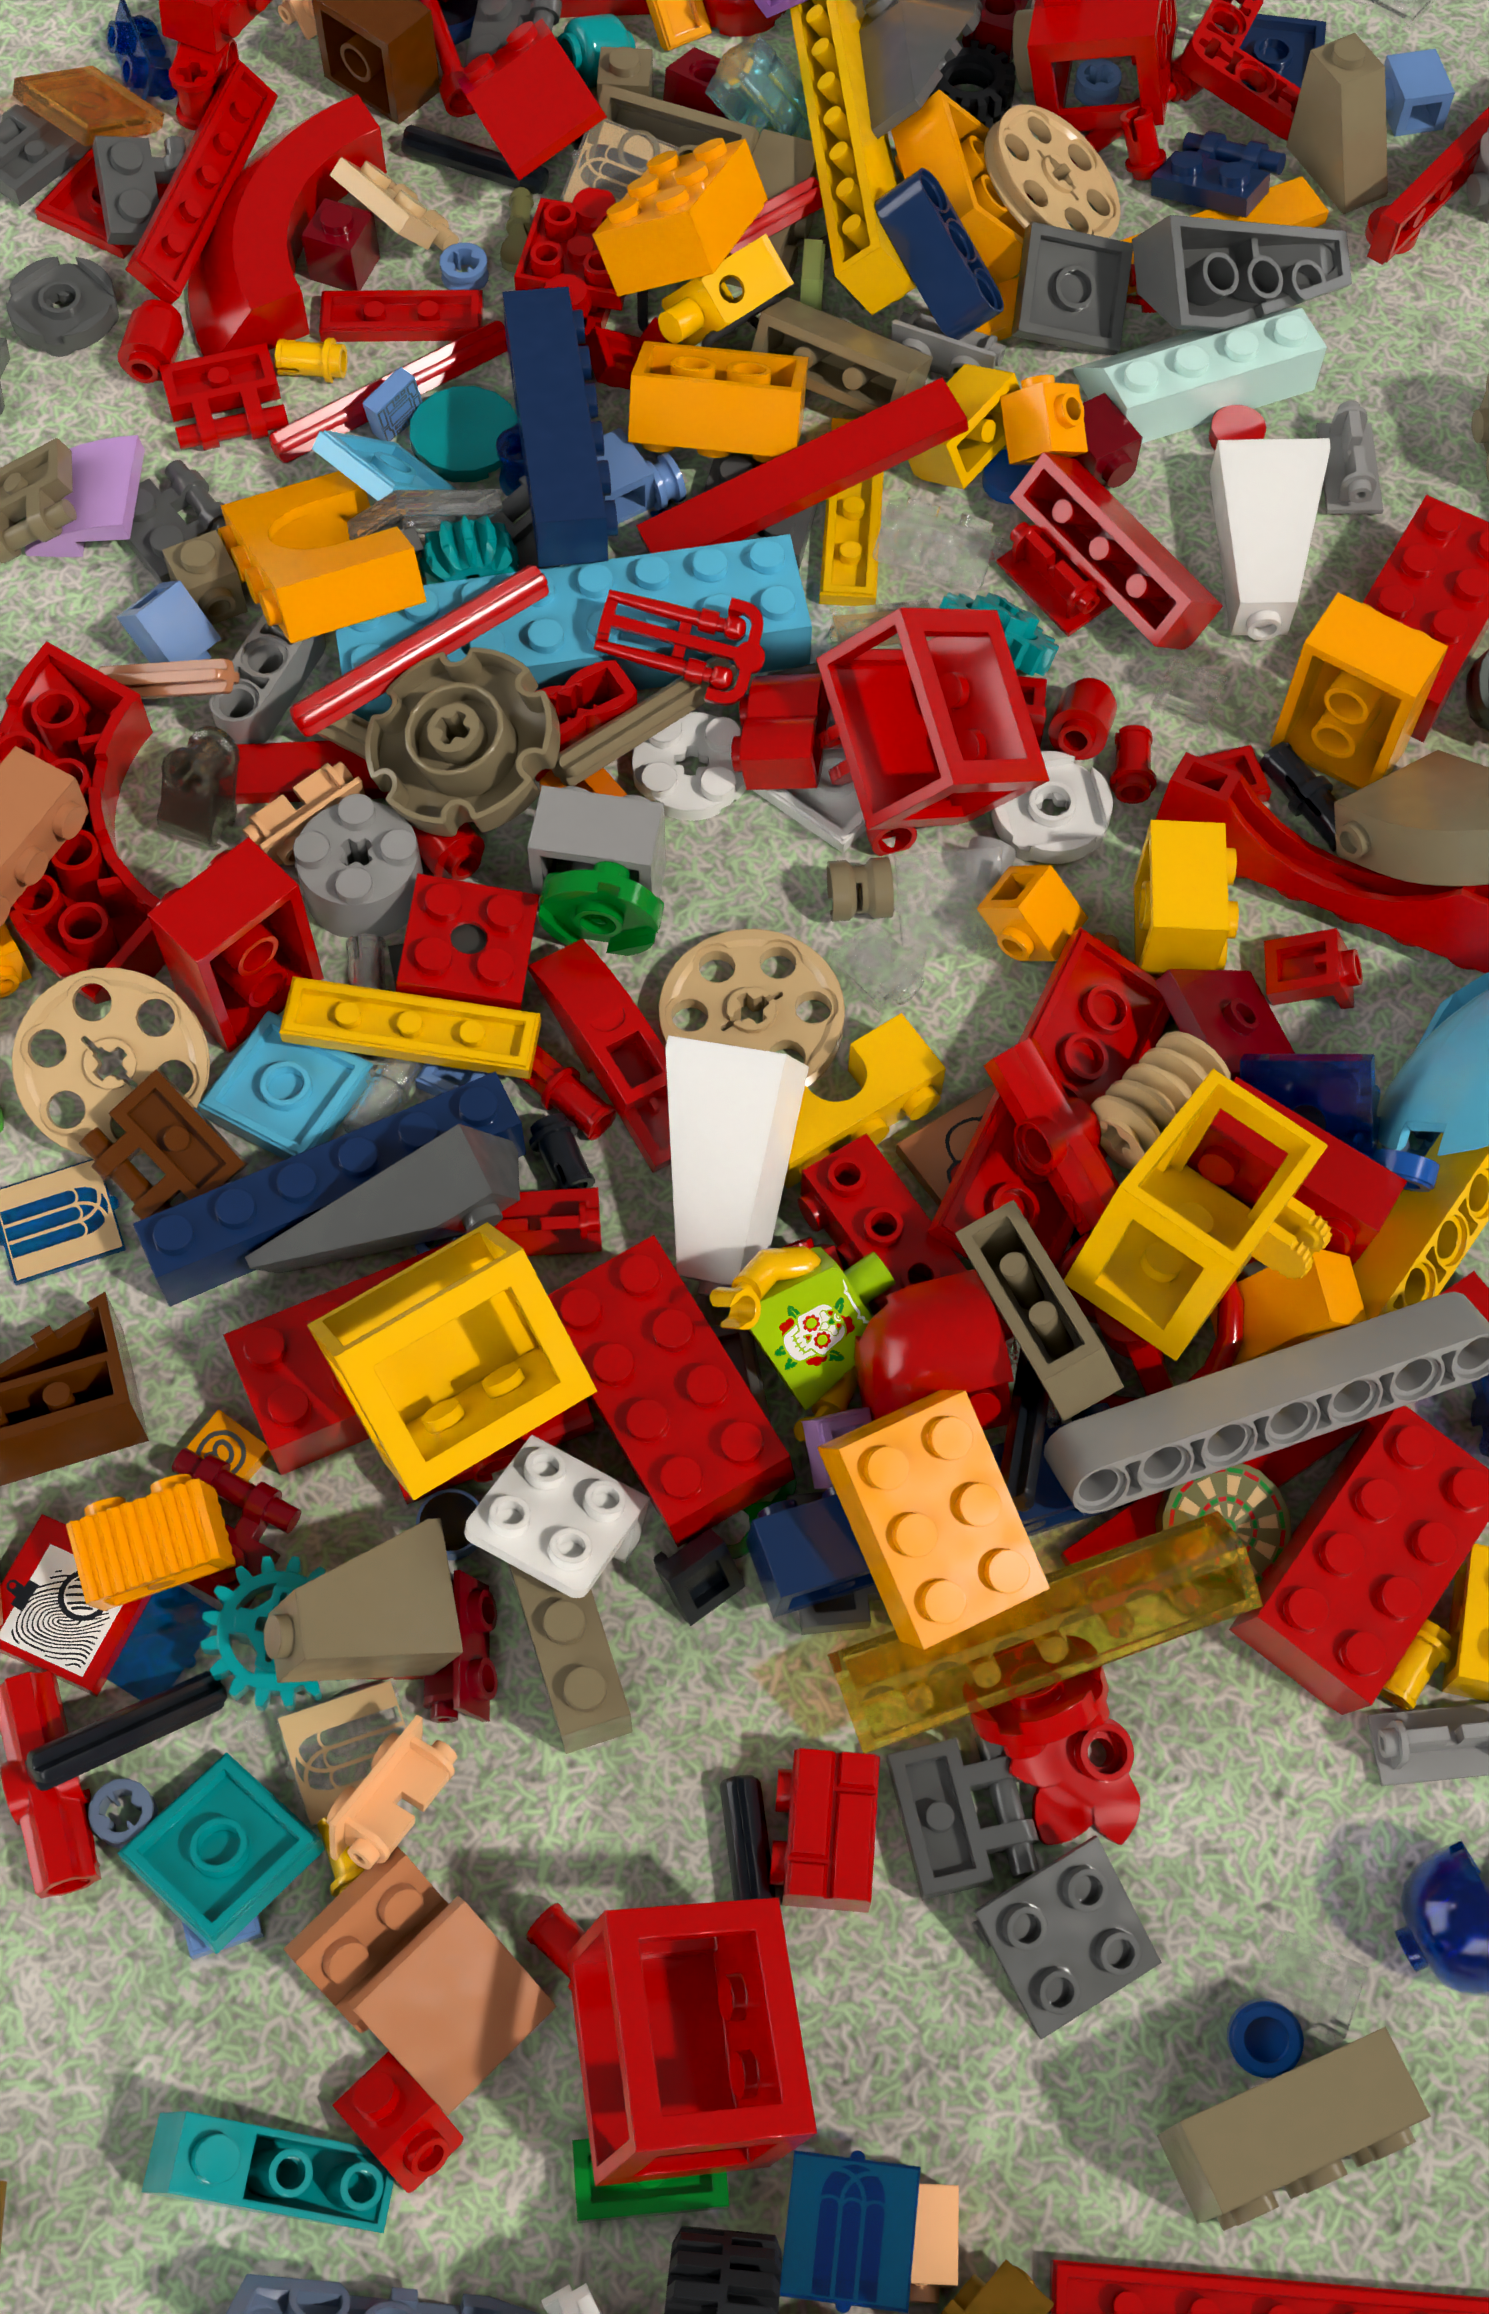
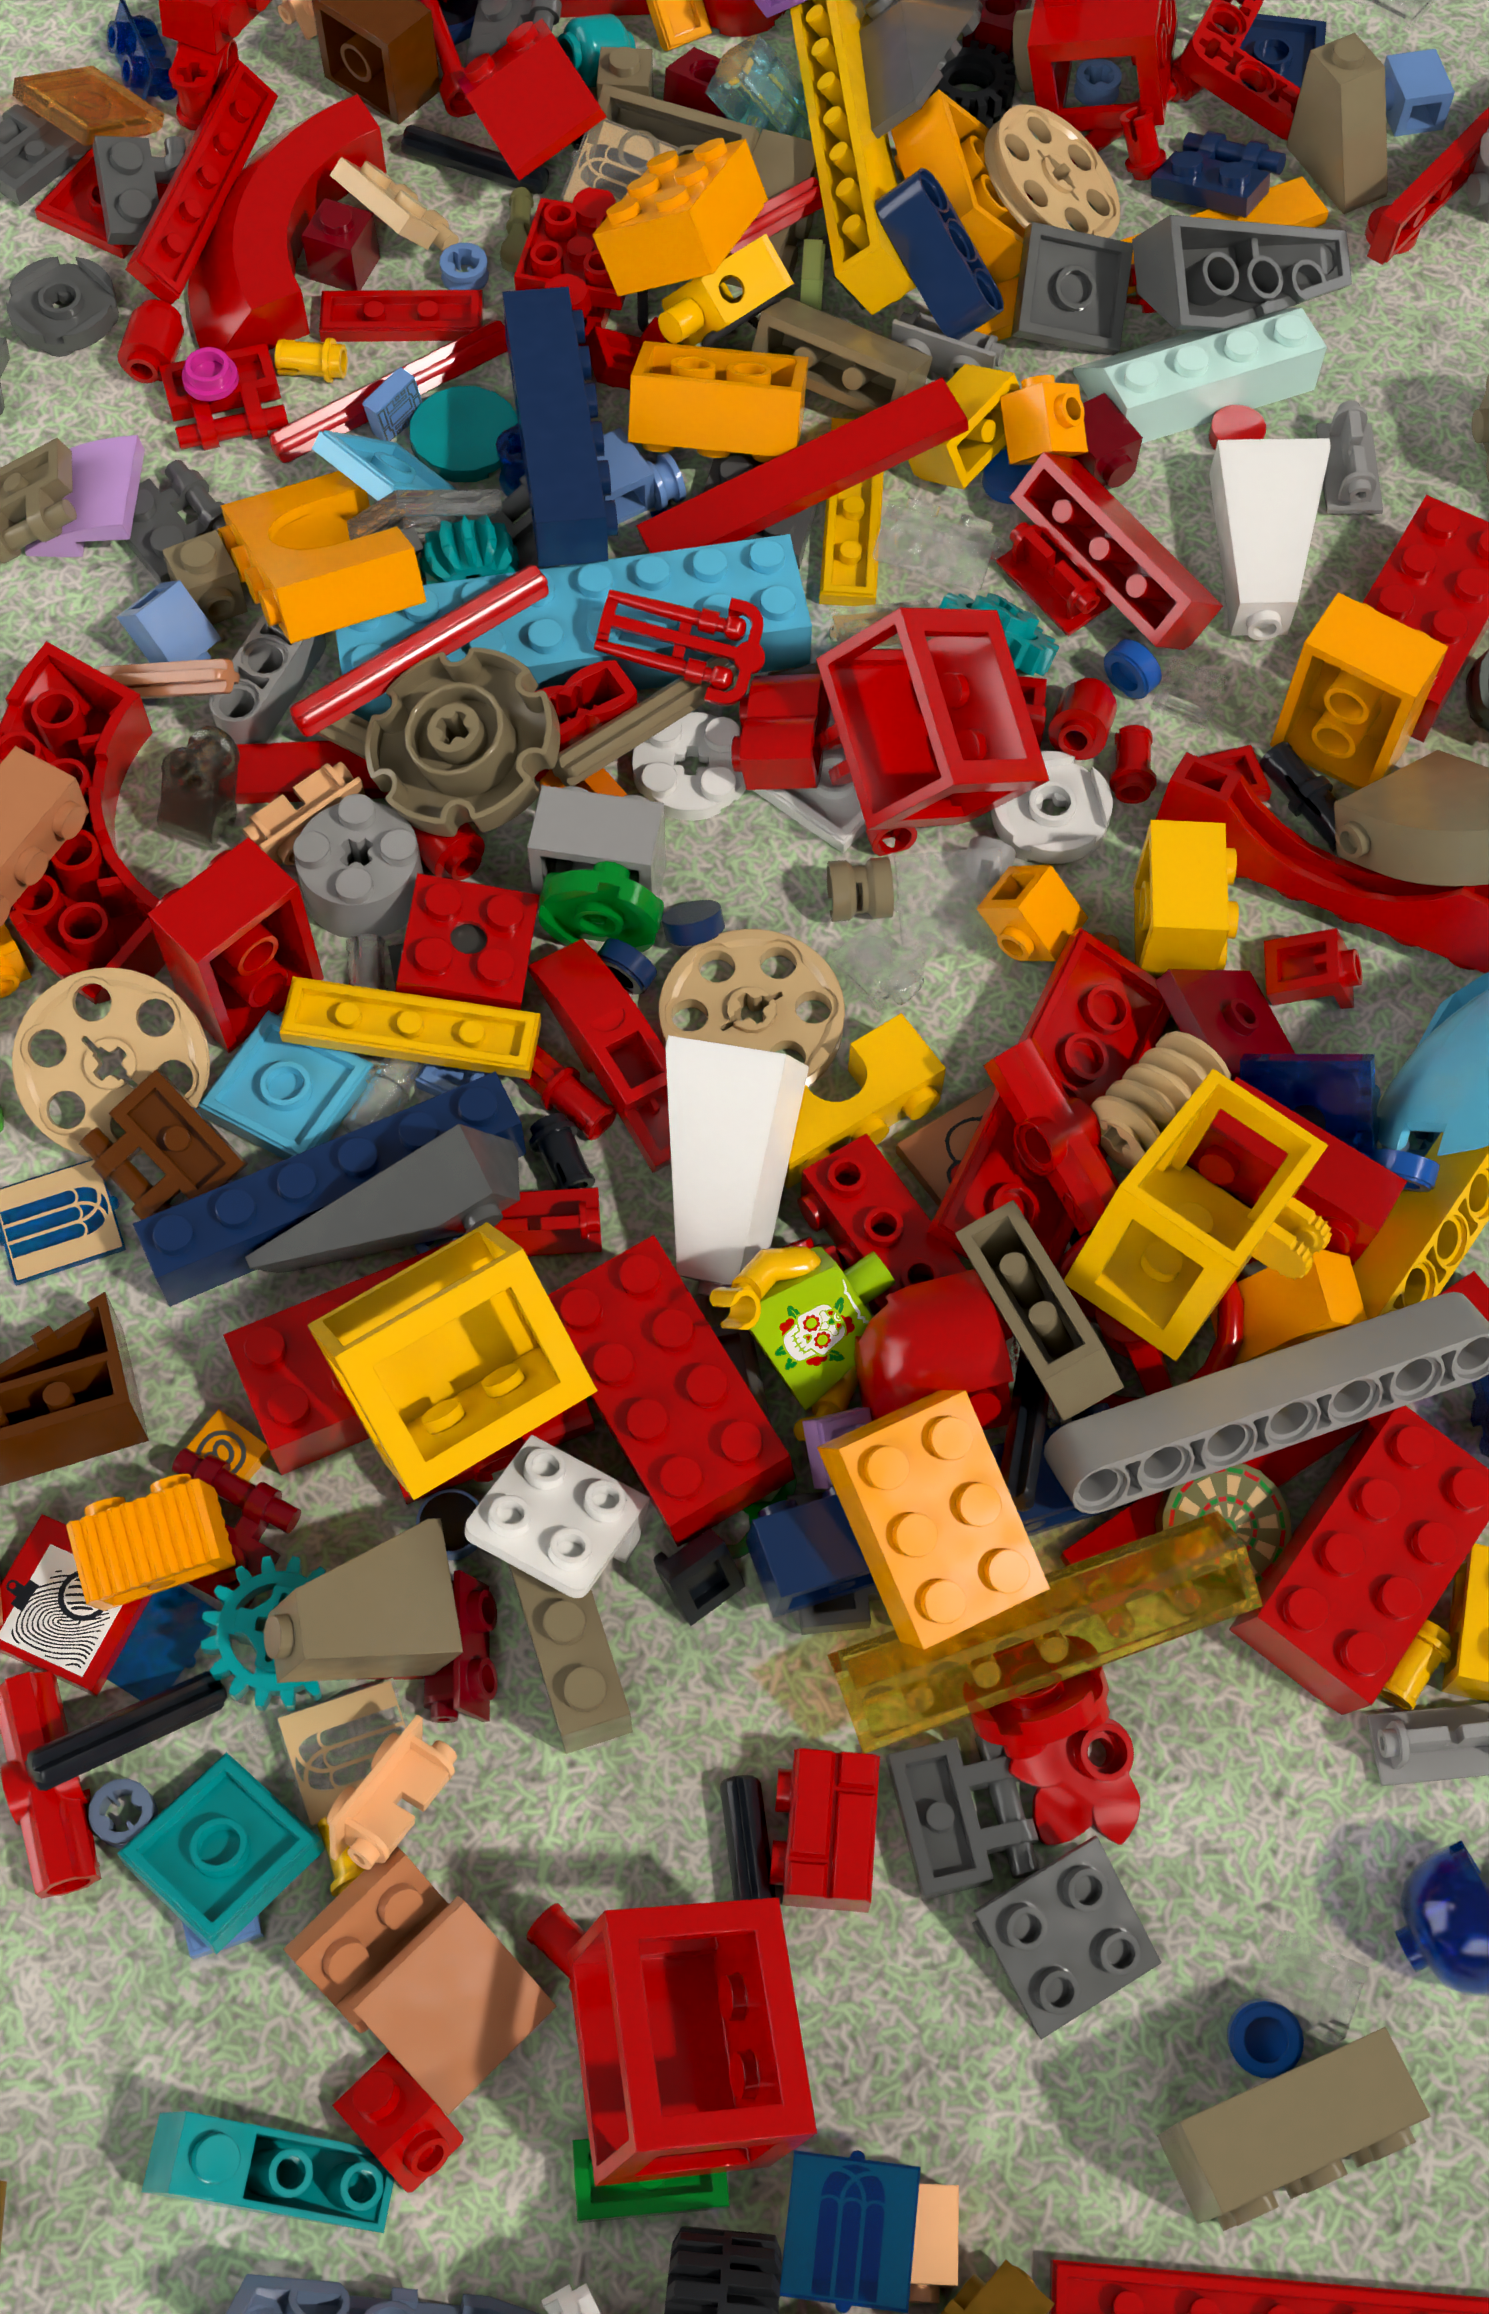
(209, 374): none -> dark pink plate
(628, 965): none -> dark blue tile
(693, 922): none -> dark blue tile
(1132, 669): none -> blue tile

